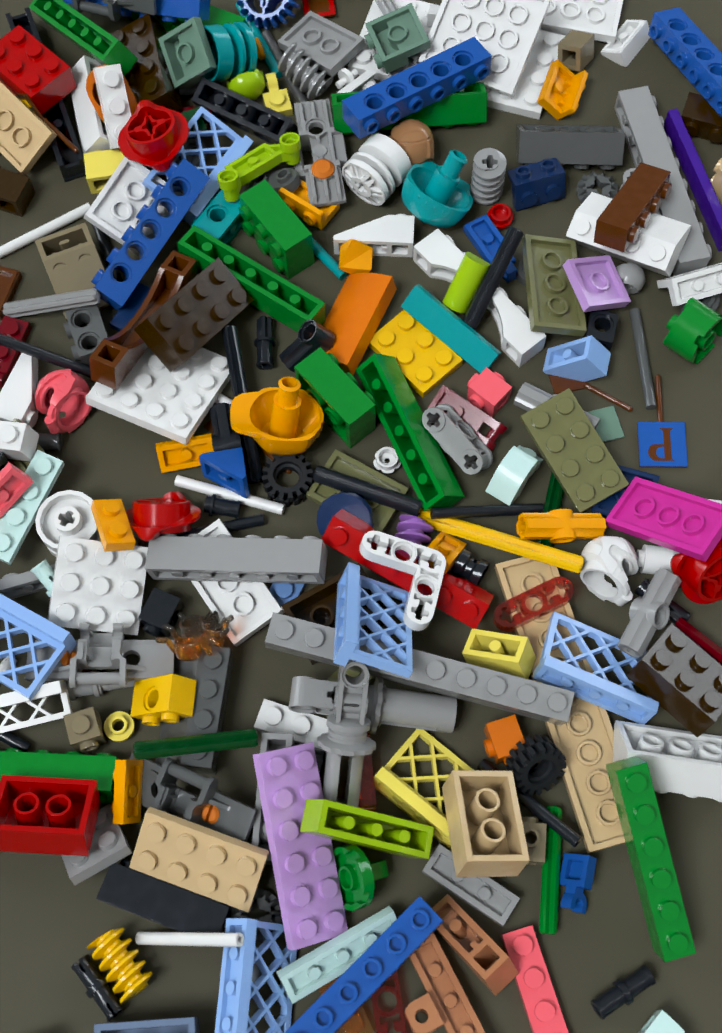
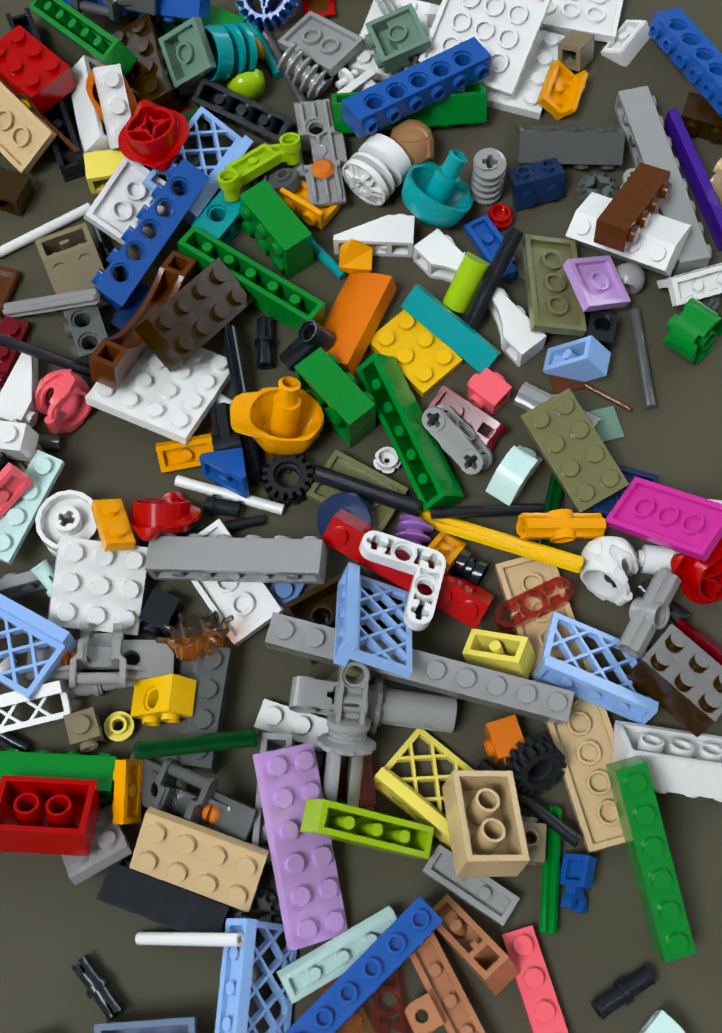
(121, 964): yellow piece -> none
(276, 99): light yellow plate -> none
(357, 876): green tile -> none
(661, 442): blue piece -> none

